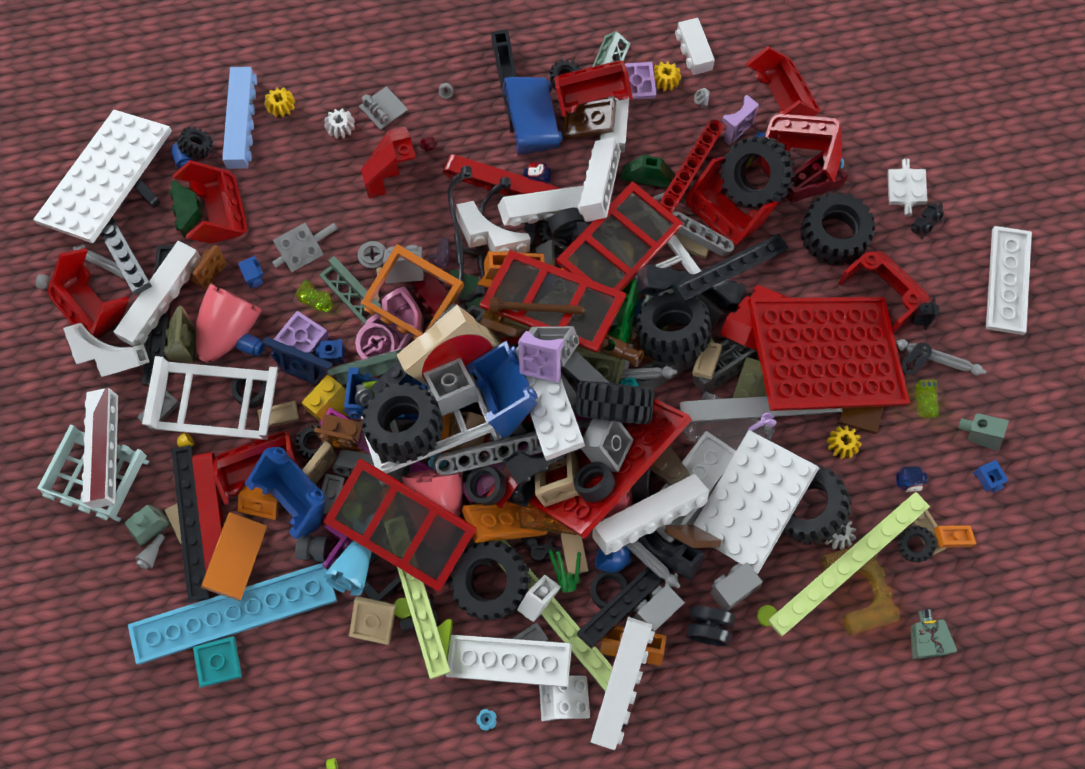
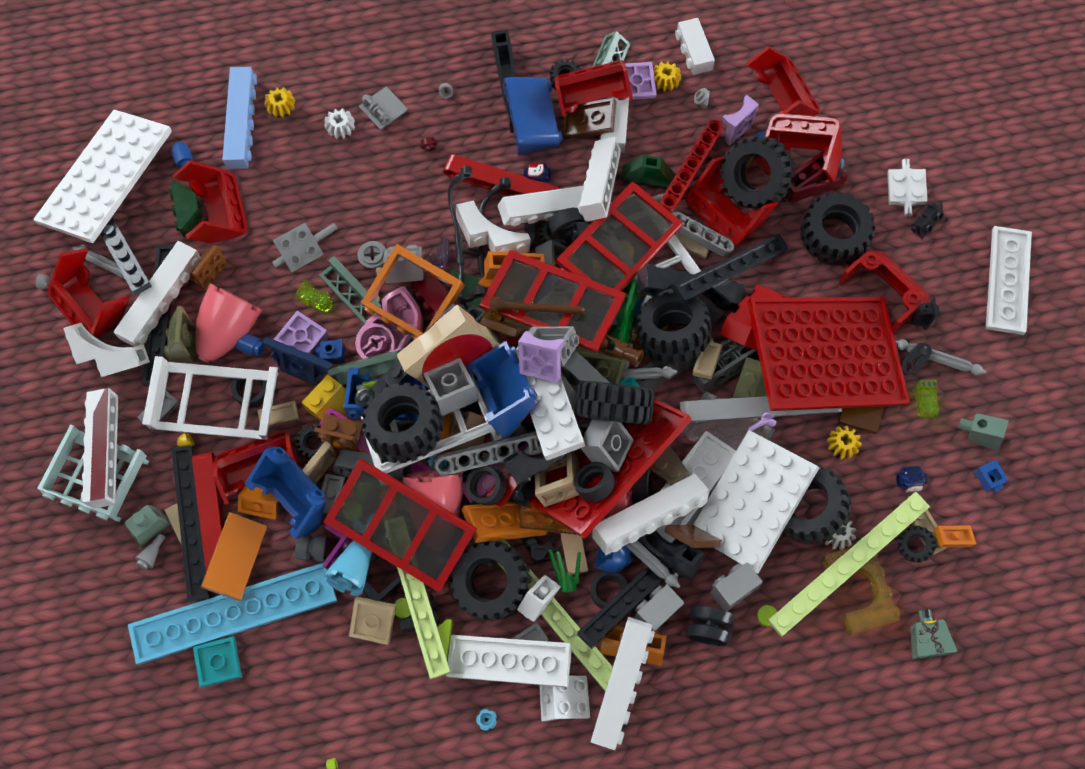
(146, 193): black beam -> none
(198, 150): black tyre -> none
(252, 272): blue brick -> none
(392, 149): red panel -> none

